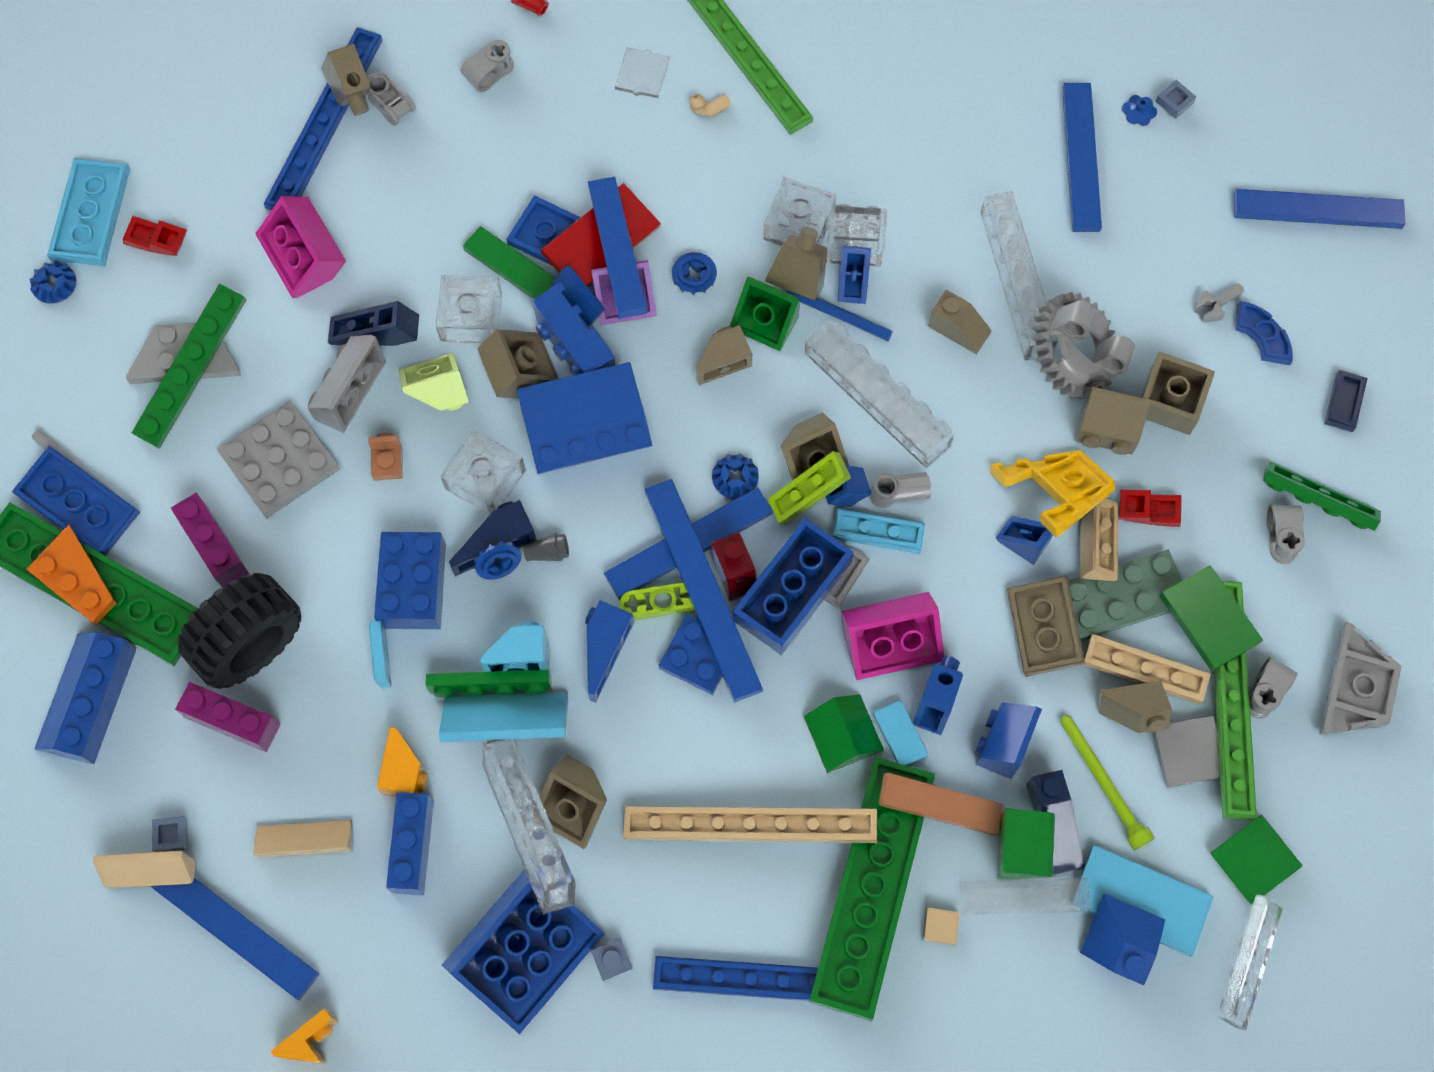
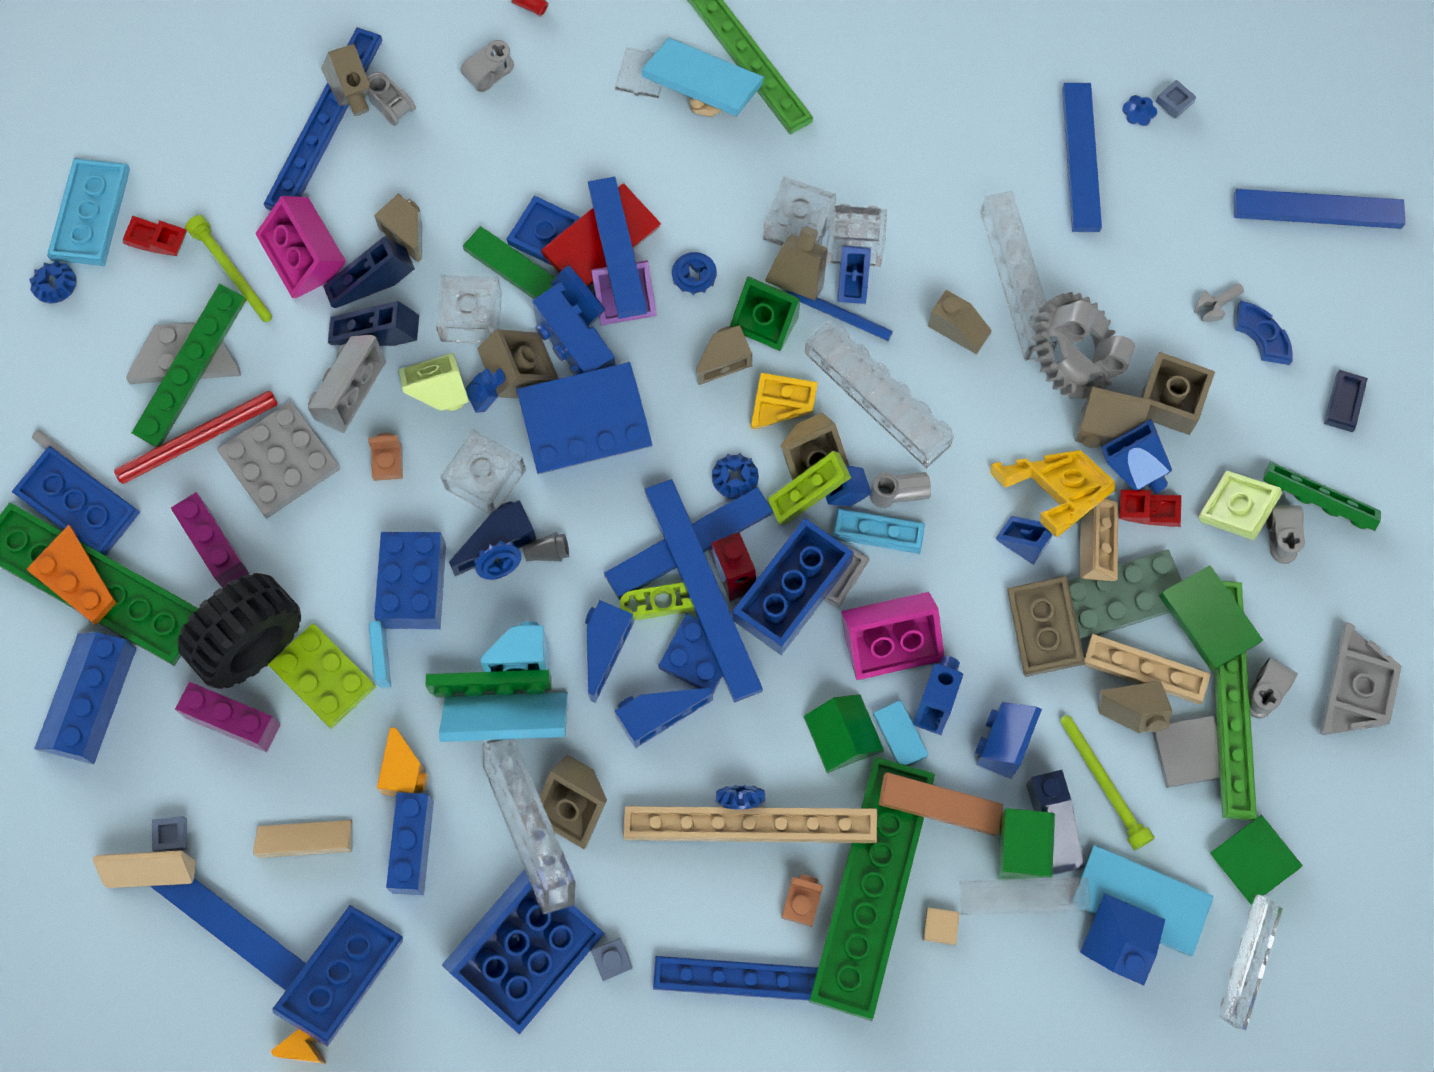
(195, 437): none -> red axle
(200, 229): none -> lime piece
(322, 676): none -> lime plate
(338, 975): none -> blue tile
(371, 272): none -> dark blue slope
(402, 224): none -> dark tan slope
(482, 389): none -> blue plate
(655, 712): none -> blue slope
(702, 76): none -> medium azure tile
(740, 797): none -> blue gear
(782, 399): none -> yellow wing
(802, 900): none -> nougat bracket
(1139, 458): none -> blue torso
(1240, 505): none -> yellowish green tile

